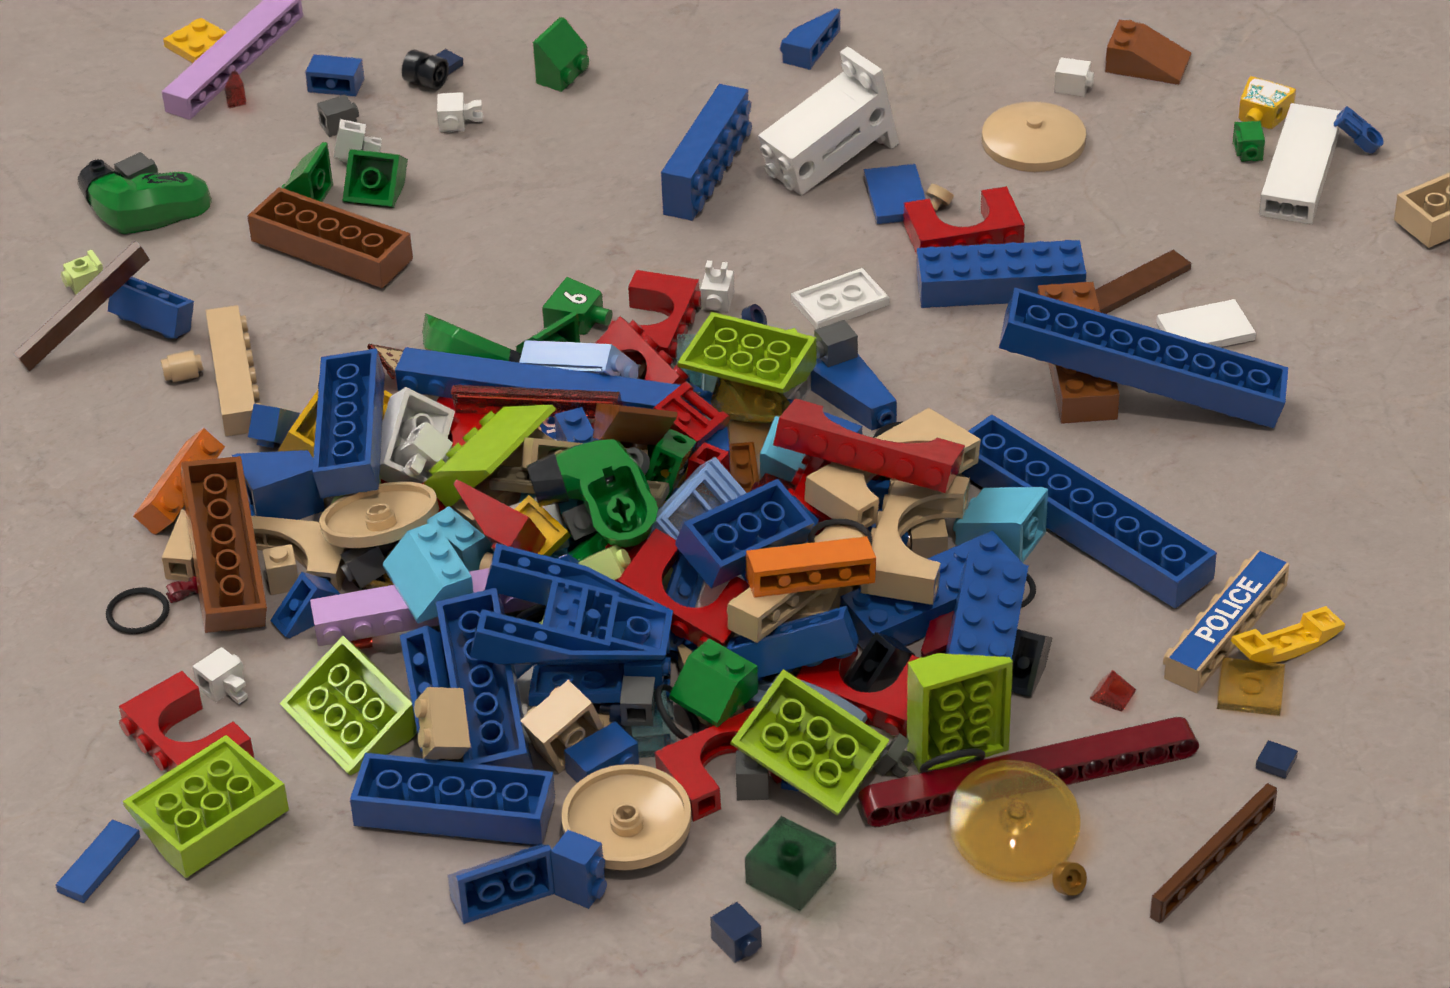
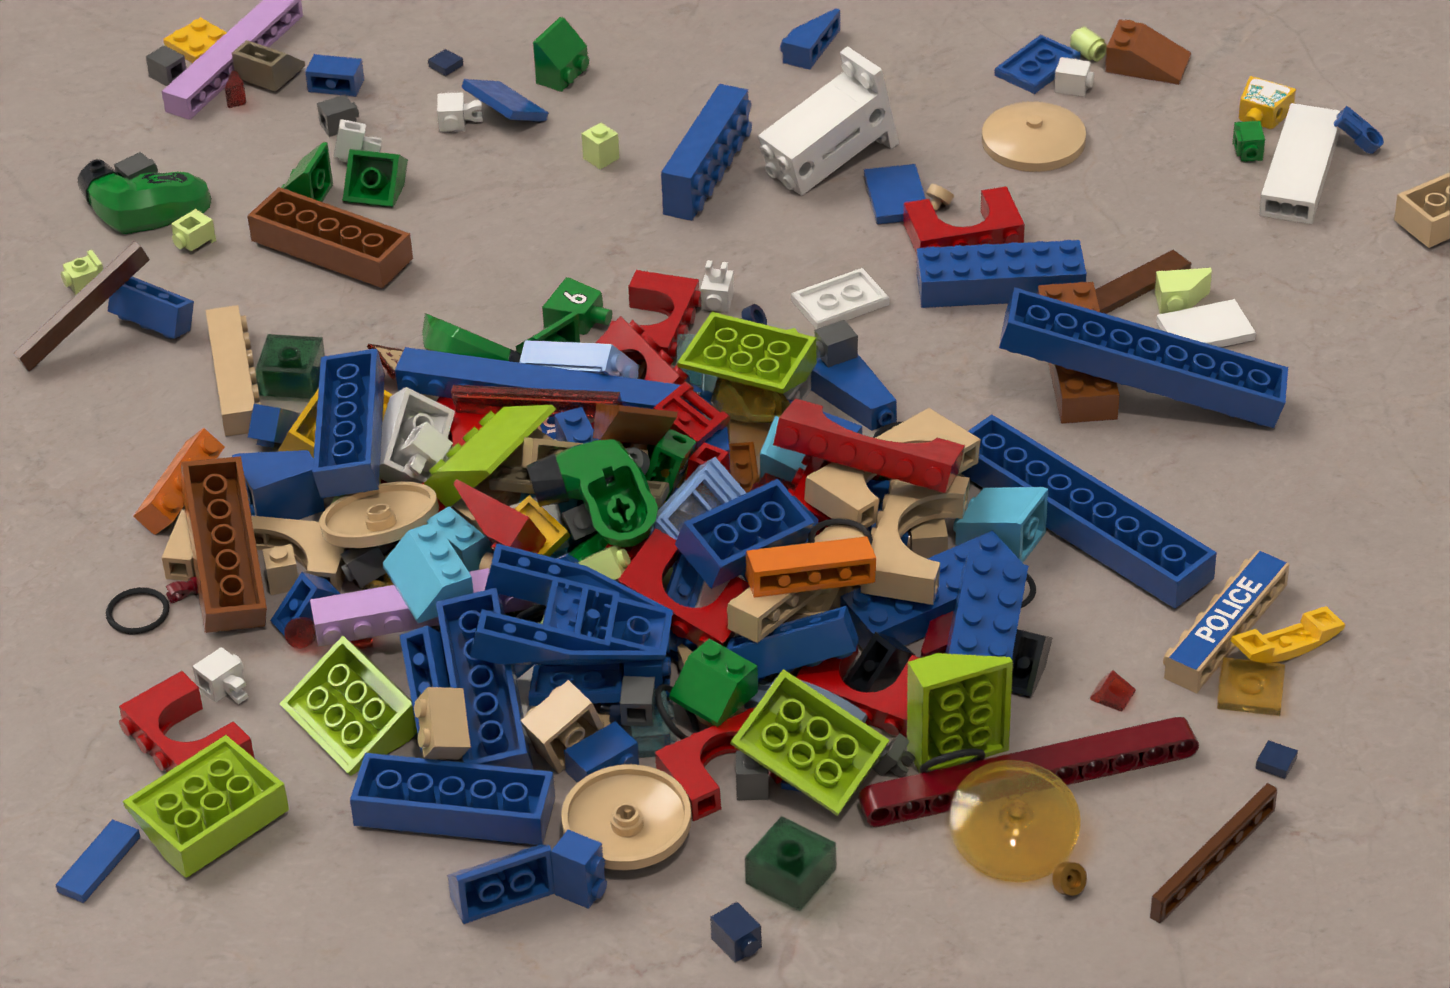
(165, 65): none -> dark grey brick
(181, 366): tan brick -> none
(193, 230): none -> yellowish green brick
(264, 65): none -> dark tan slope
(289, 366): none -> clear green brick
(300, 632): none -> clear red tile
(425, 69): black wheel -> none
(504, 100): none -> blue tile
(600, 145): none -> yellowish green brick
(1035, 64): none -> blue tile
(1088, 43): none -> yellowish green brick
(1181, 288): none -> yellowish green slope

